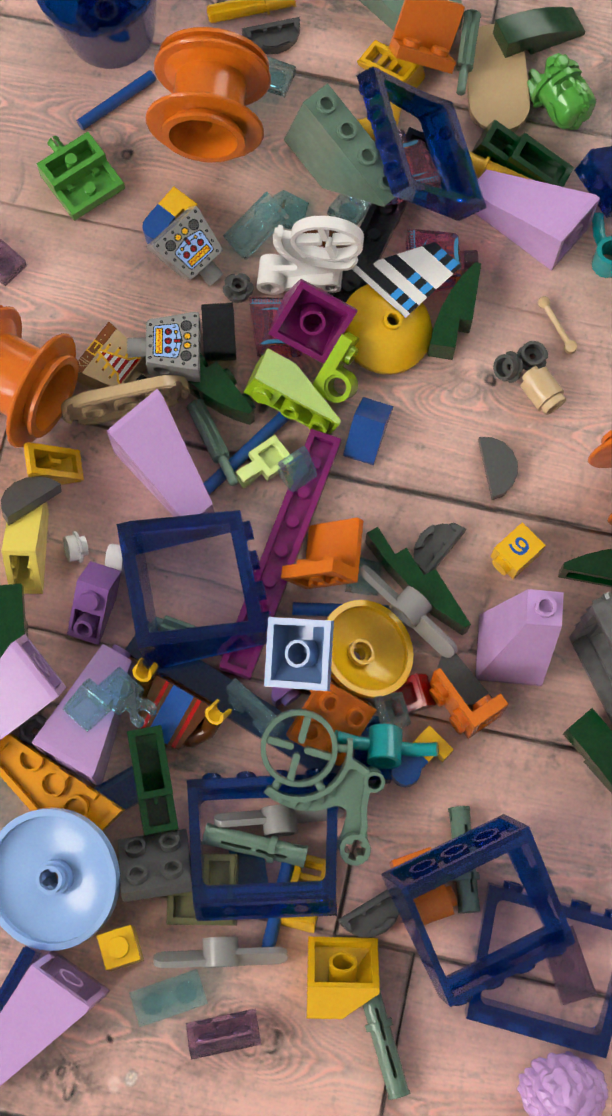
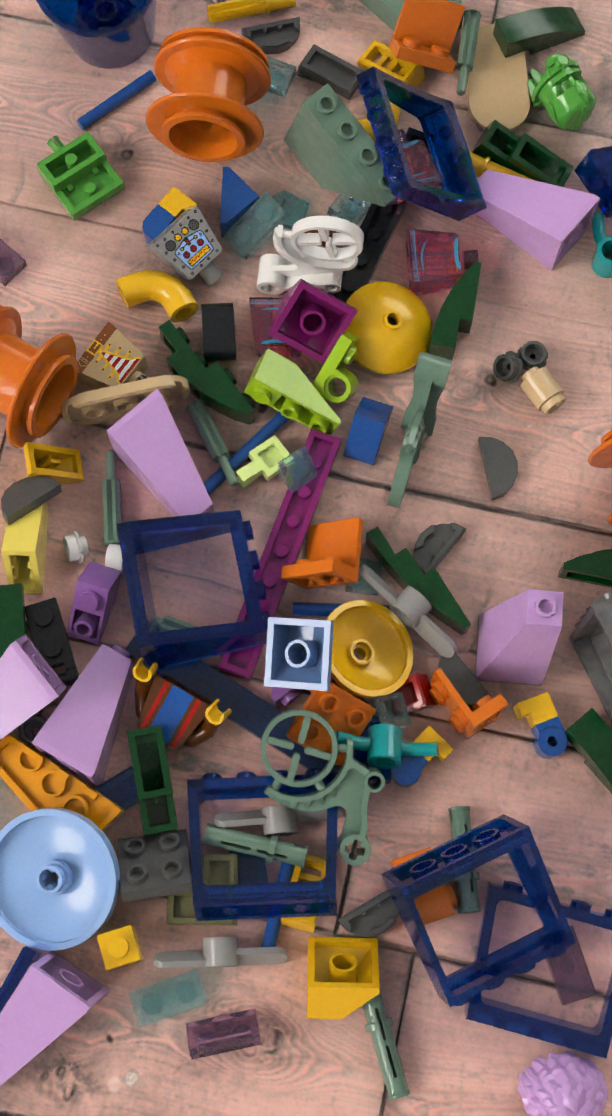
(51, 637): none -> black plate
(88, 705): clear light blue slope -> none
(111, 501): none -> sand green axle
(127, 695): clear light blue plate -> none
(158, 287): none -> yellow cylinder
(170, 346): light grey torso -> none
(235, 199): none -> blue slope
(237, 295): dark grey plate -> none
(243, 700): clear light blue plate -> none
(327, 68): none -> dark grey tile
(409, 276): sticker -> none
(419, 418): none -> sand green piece
(517, 551): yellow brick -> none
(545, 724): none -> leg
(570, 345): tan hinge -> none

